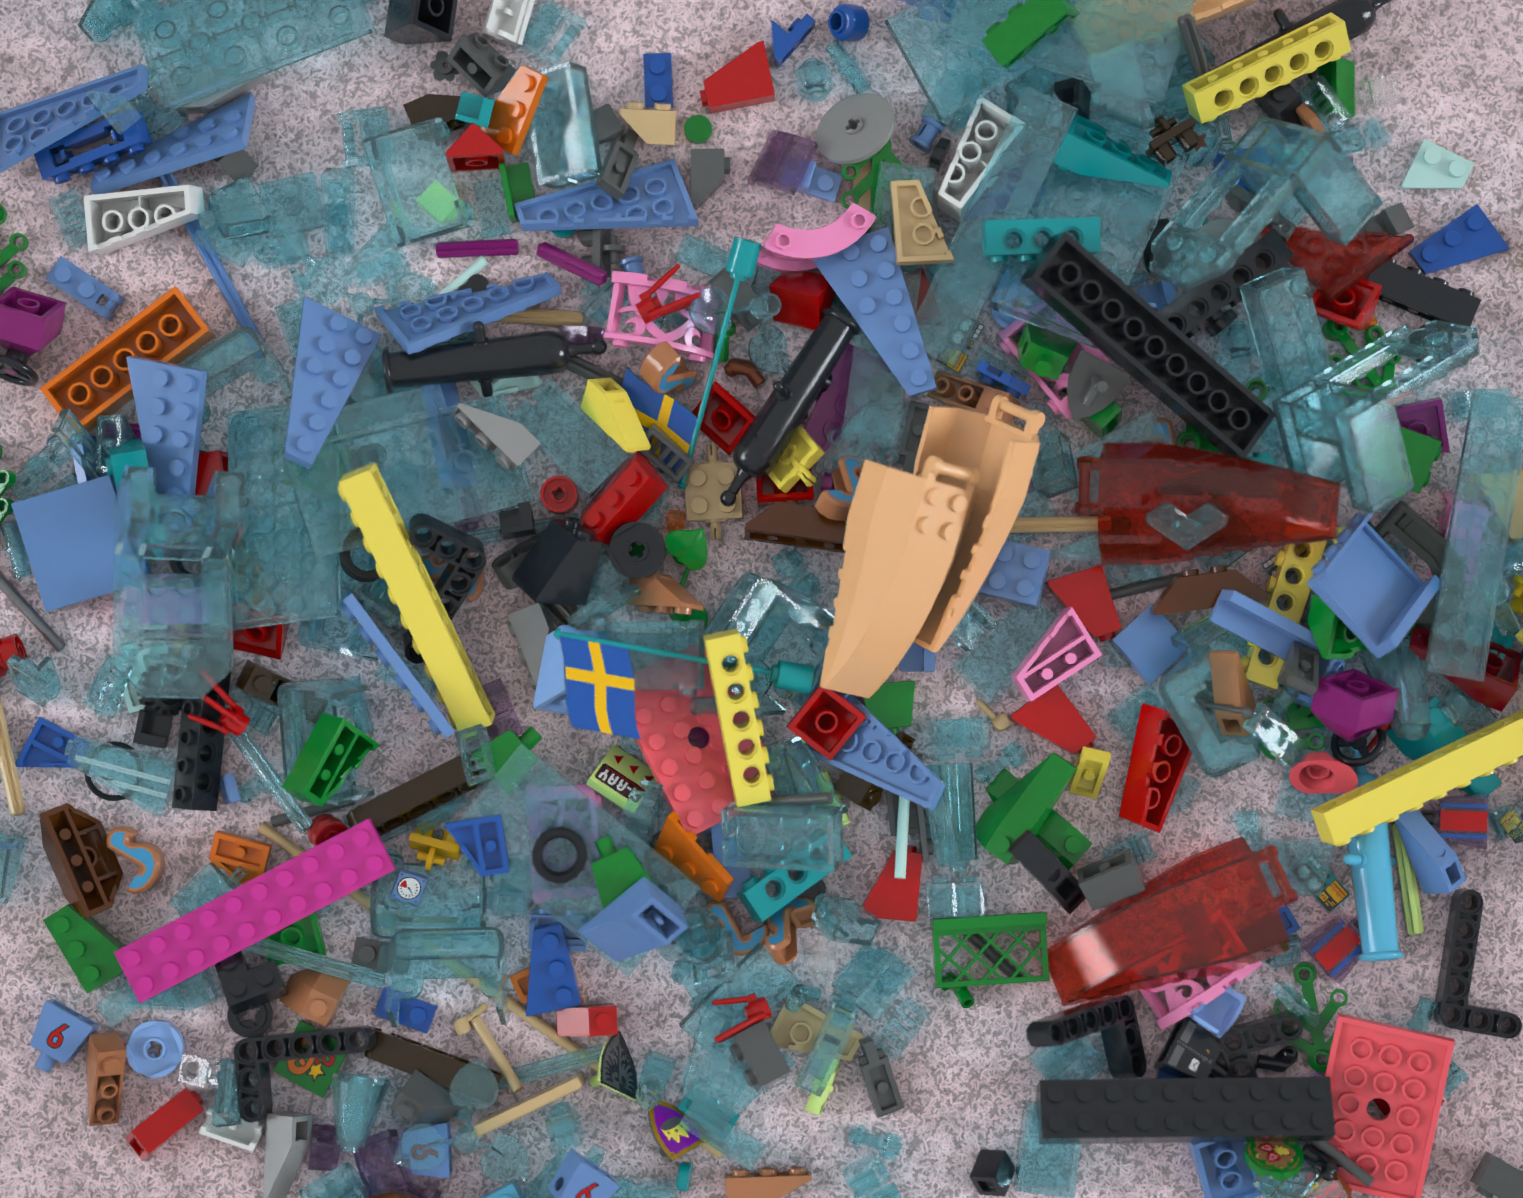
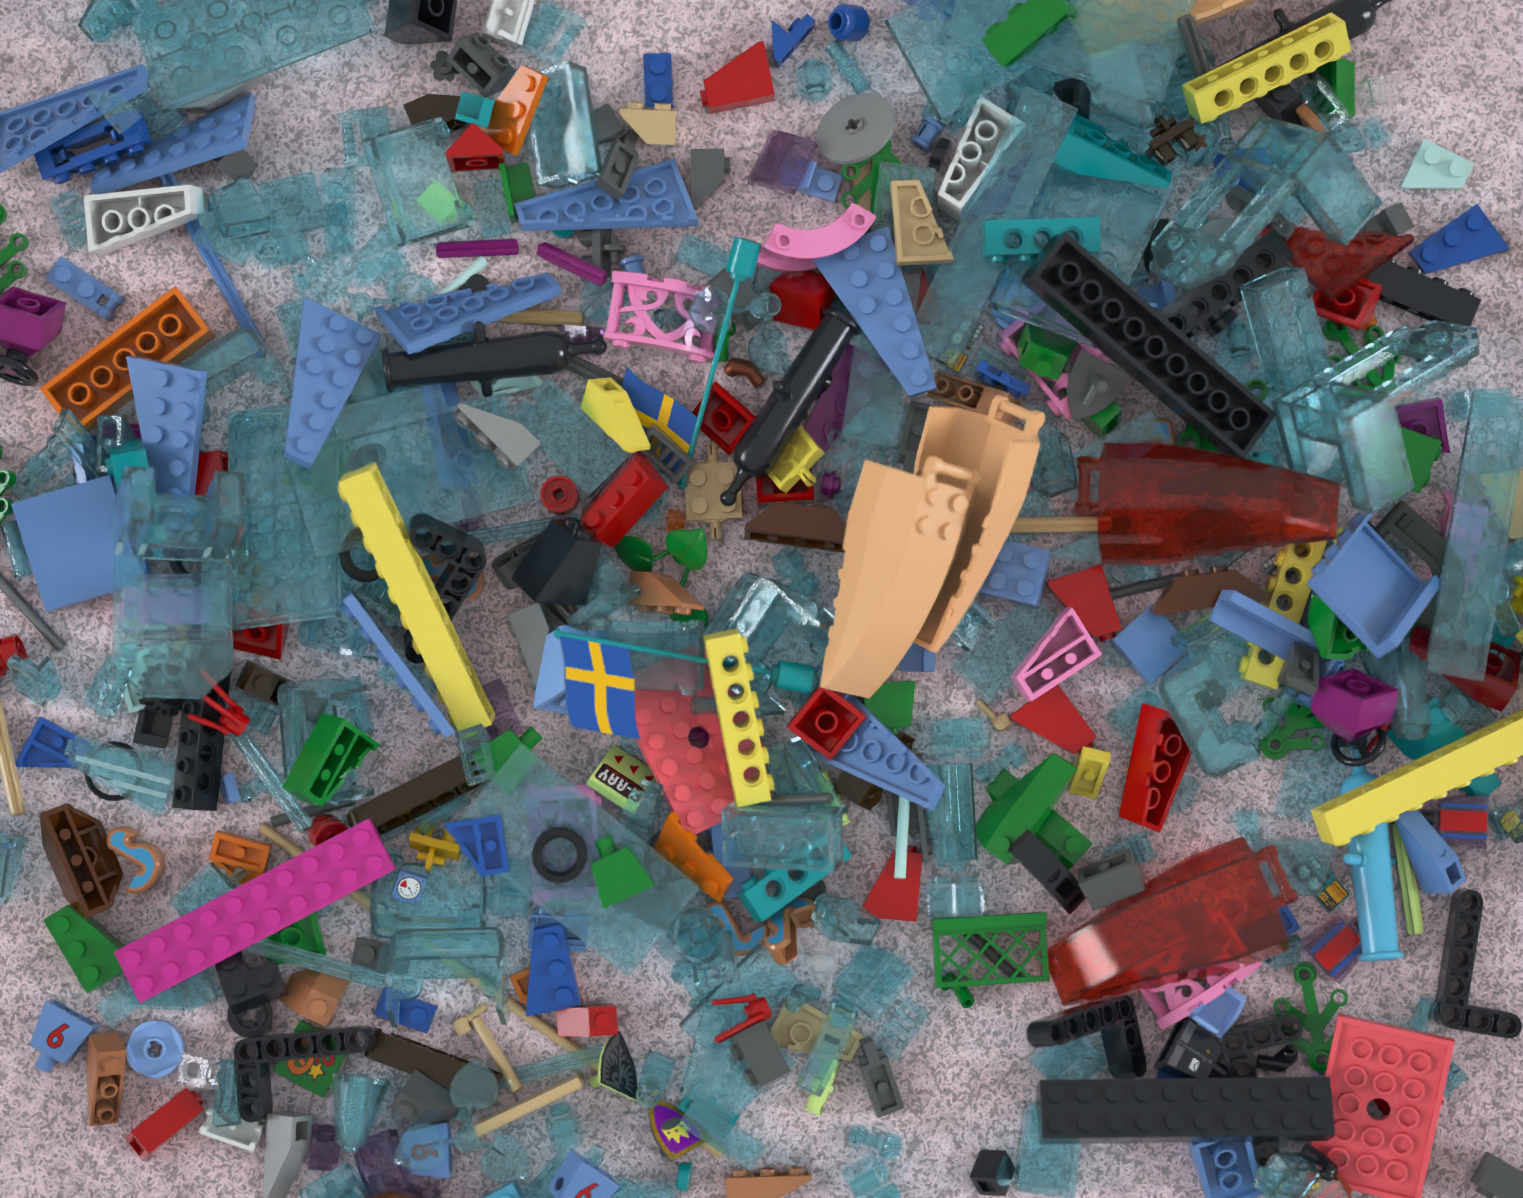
(517, 522): black panel -> none
(636, 922): medium blue slope -> none
(652, 309): red plant -> none
(653, 554): black plate -> none
(666, 370): nougat animal -> none
(698, 129): green tile -> none
(837, 503): nougat animal -> none
(1186, 529): clear light blue plate -> none
(1230, 689): nougat slope -> none
(1245, 711): dark grey hinge -> none
(1274, 735): clear light blue plate -> none
(1274, 1159): tile -> none
(1296, 1003): clear light blue tile -> none
(1322, 774): coral piece -> none
(1344, 1162): dark grey bar -> none

